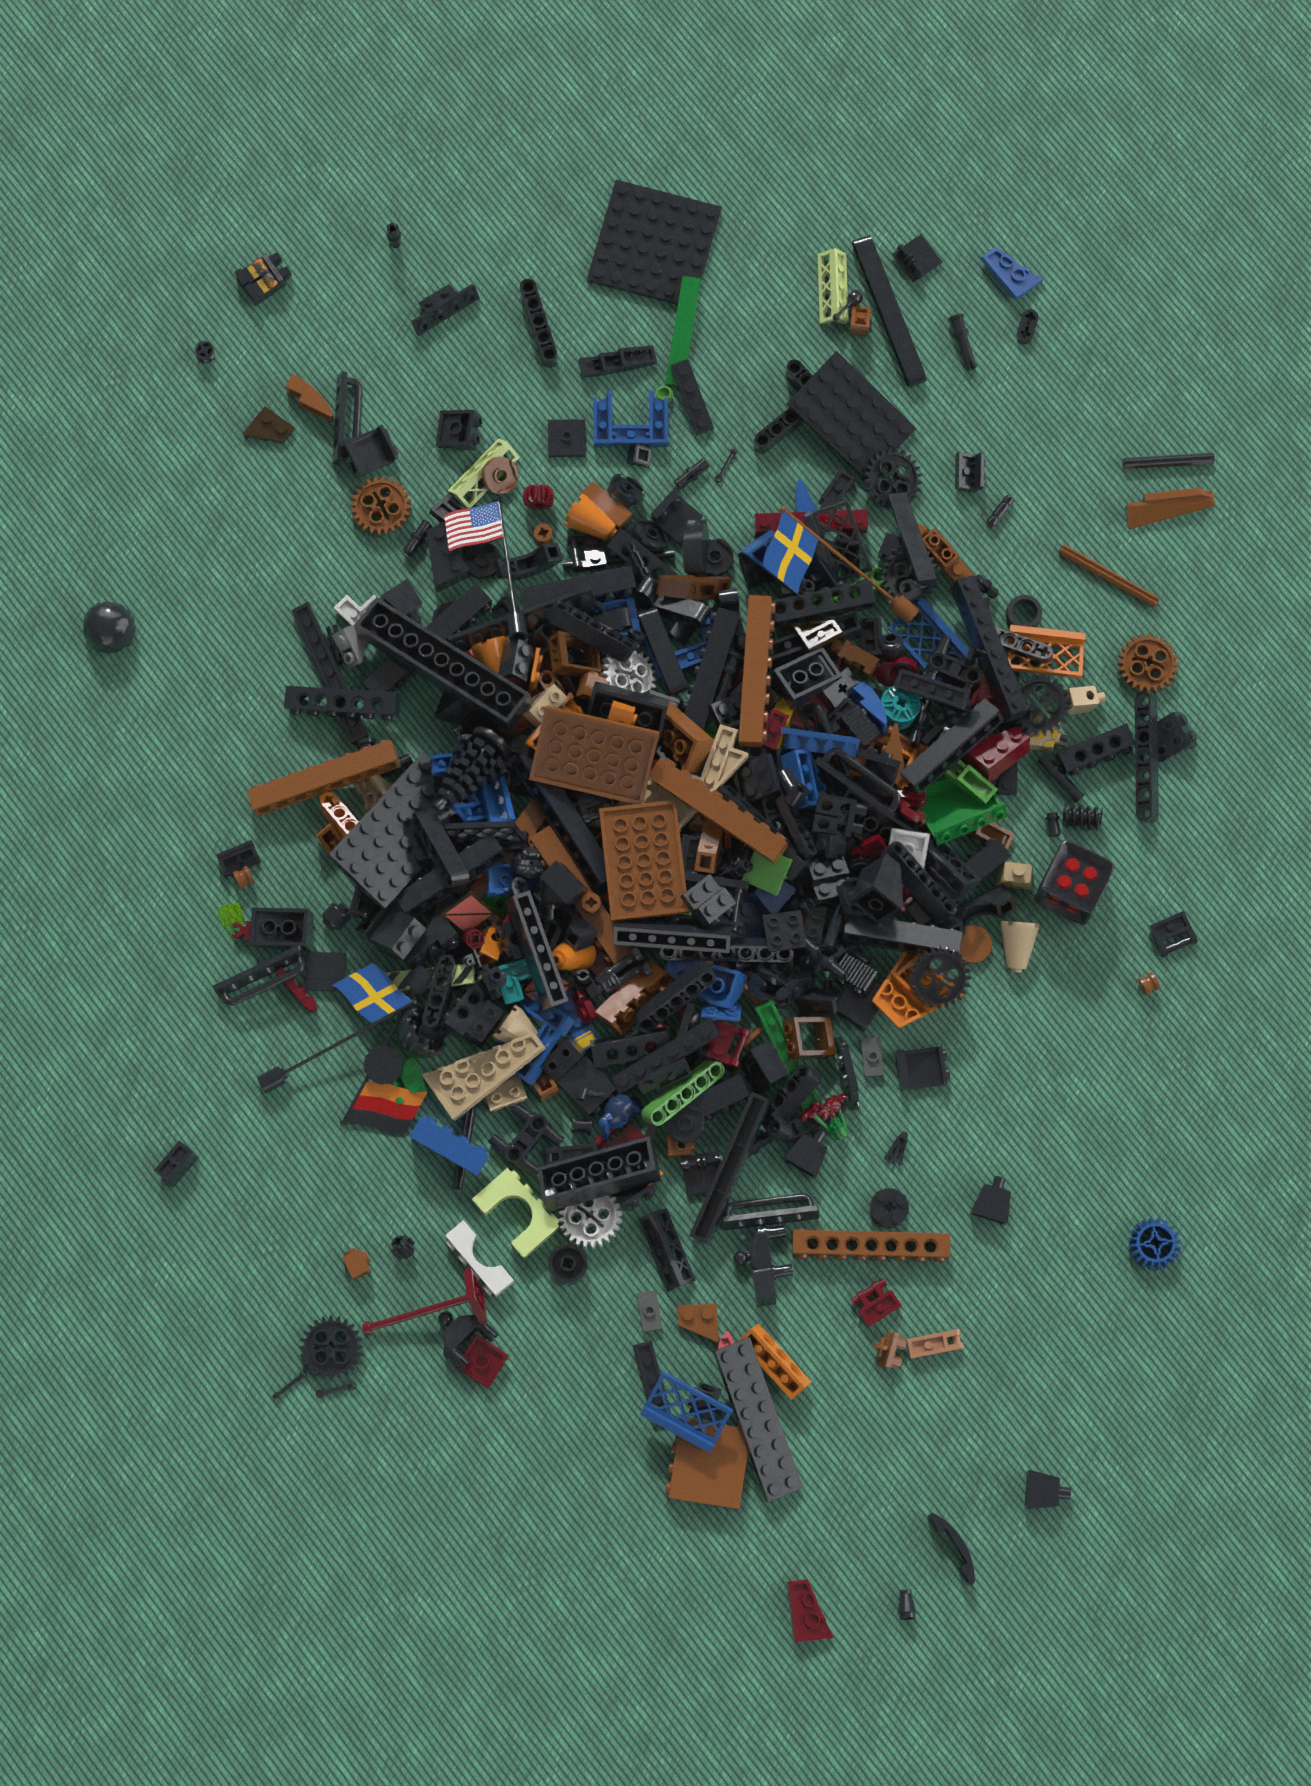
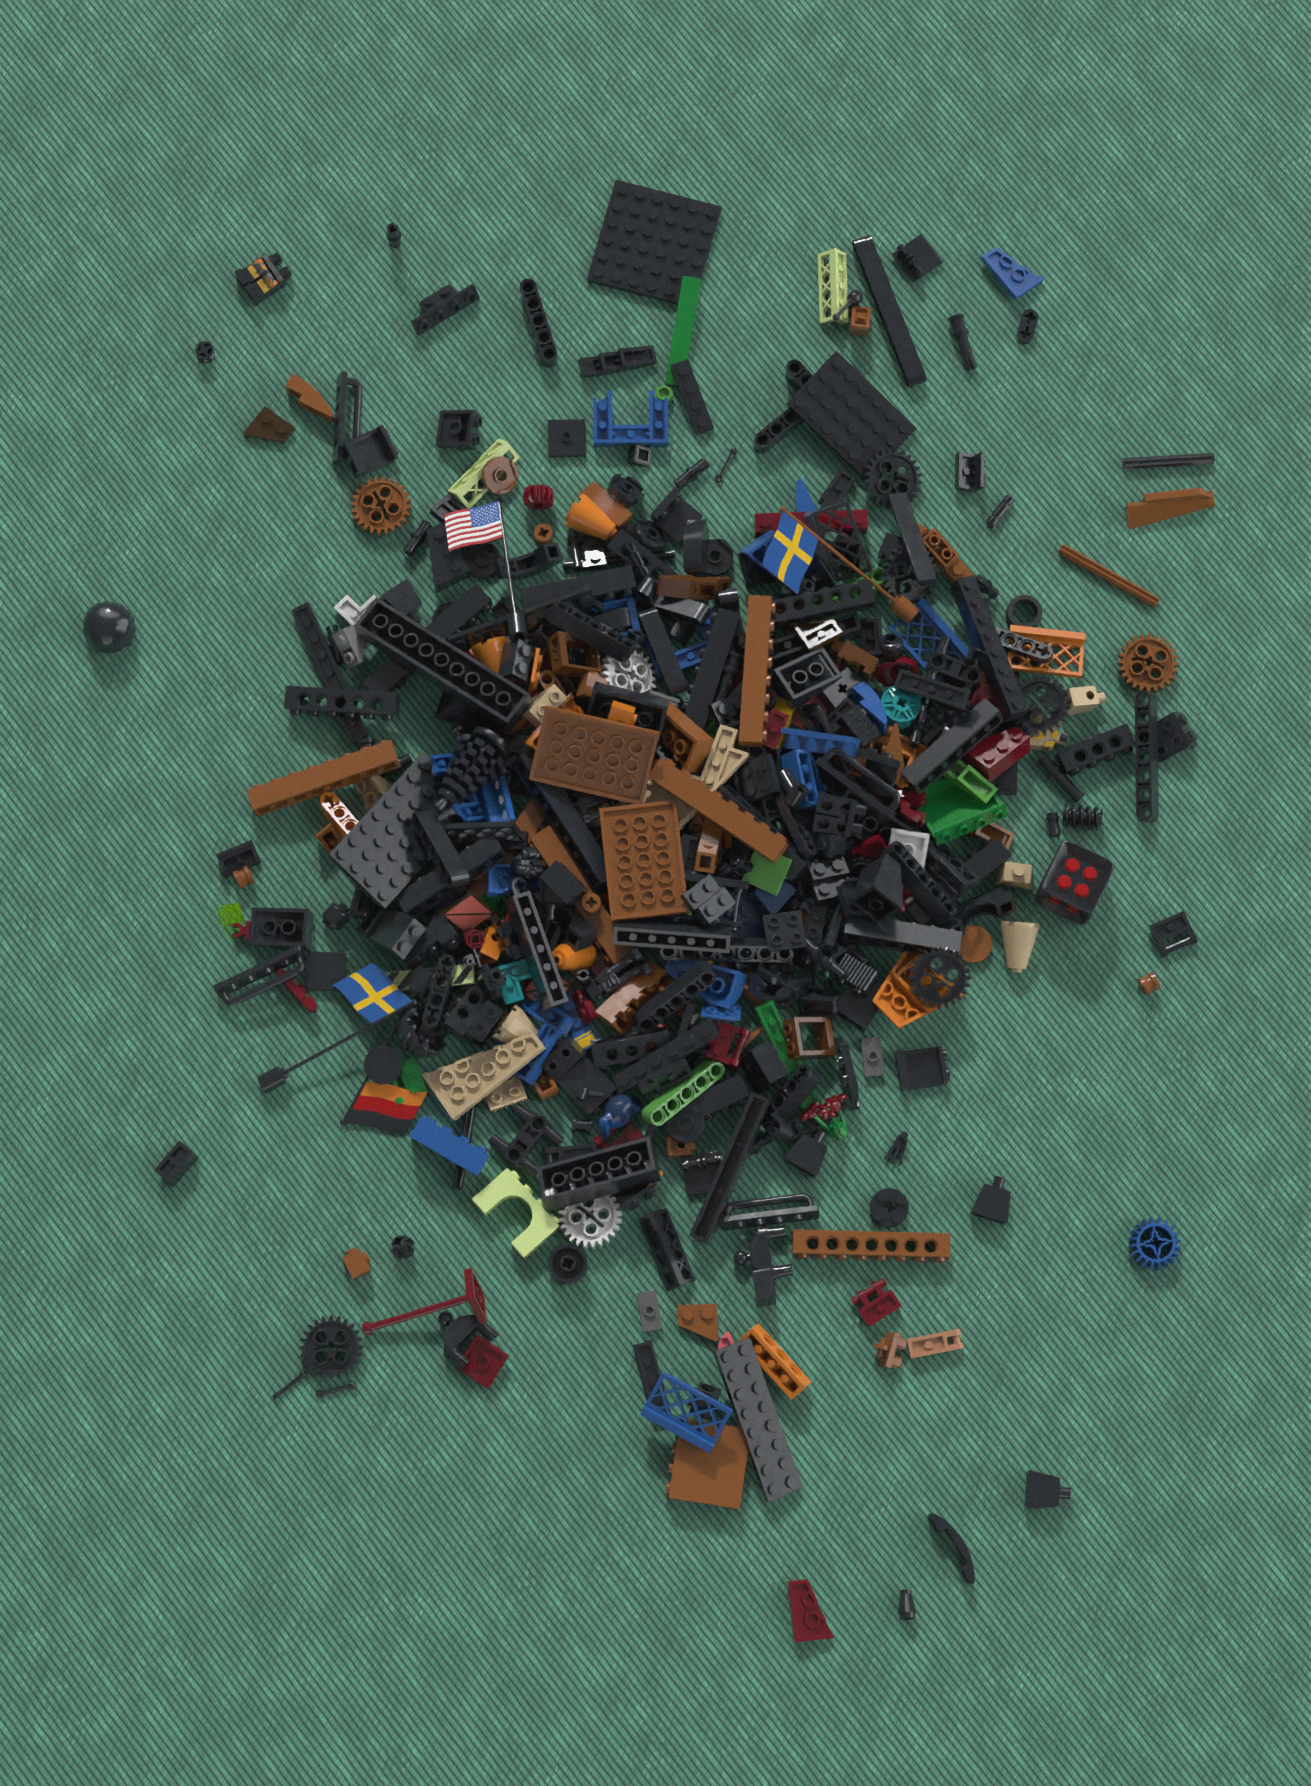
(494, 1278): white arch -> none

